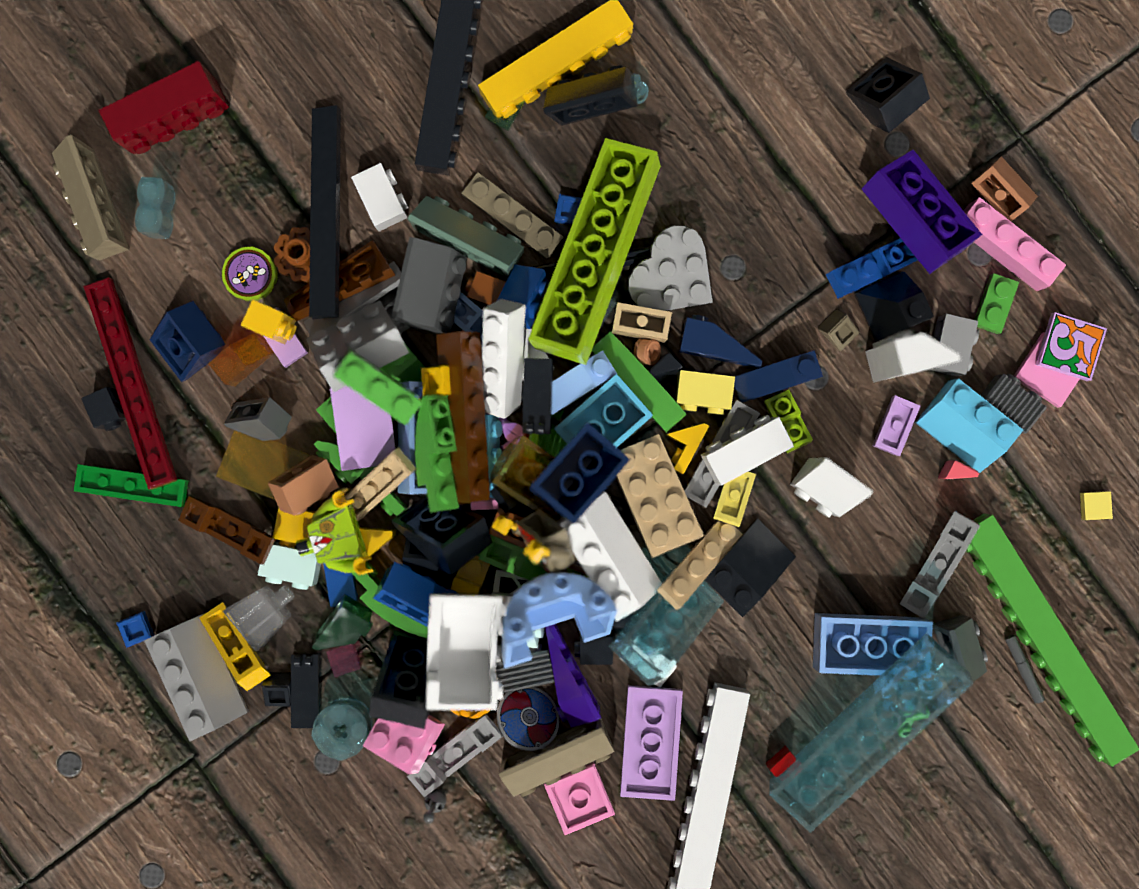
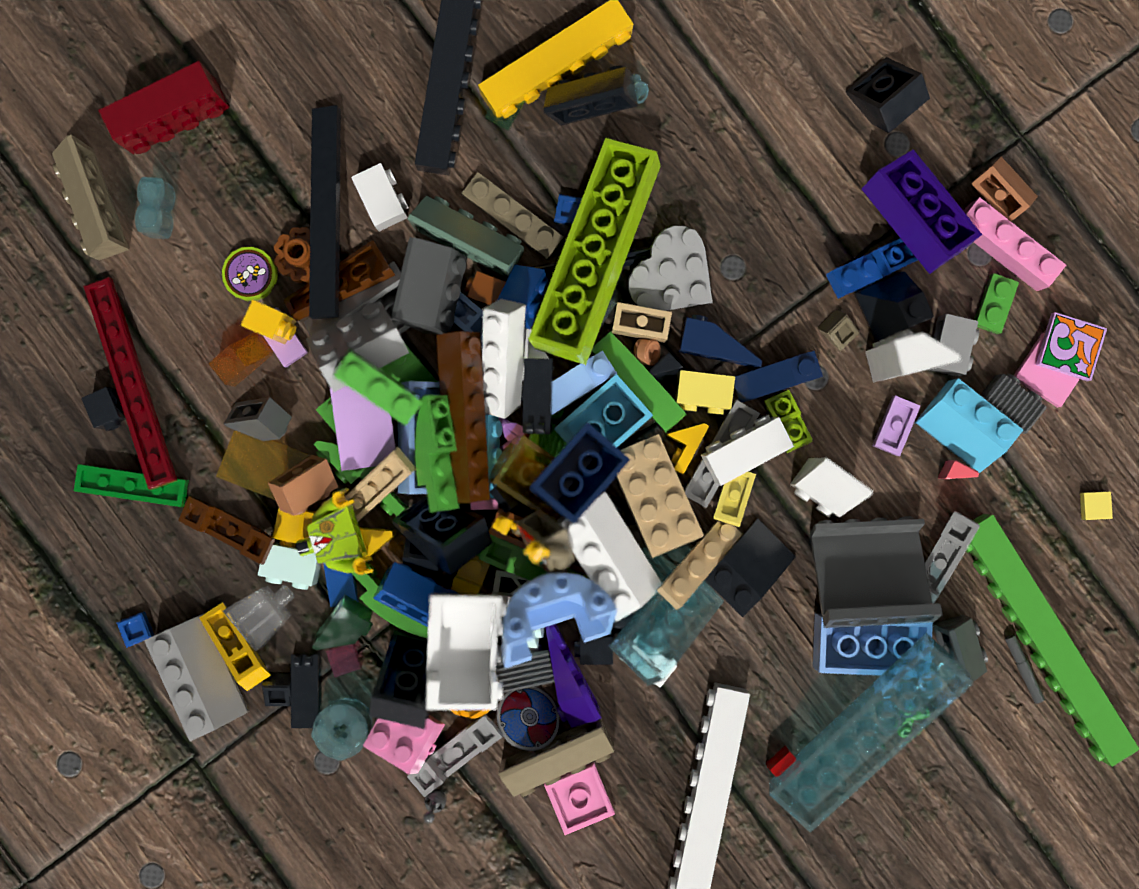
(186, 340): dark blue slope -> none
(435, 380): yellow tile -> none
(651, 742): lavender plate -> none
(872, 573): none -> dark grey panel

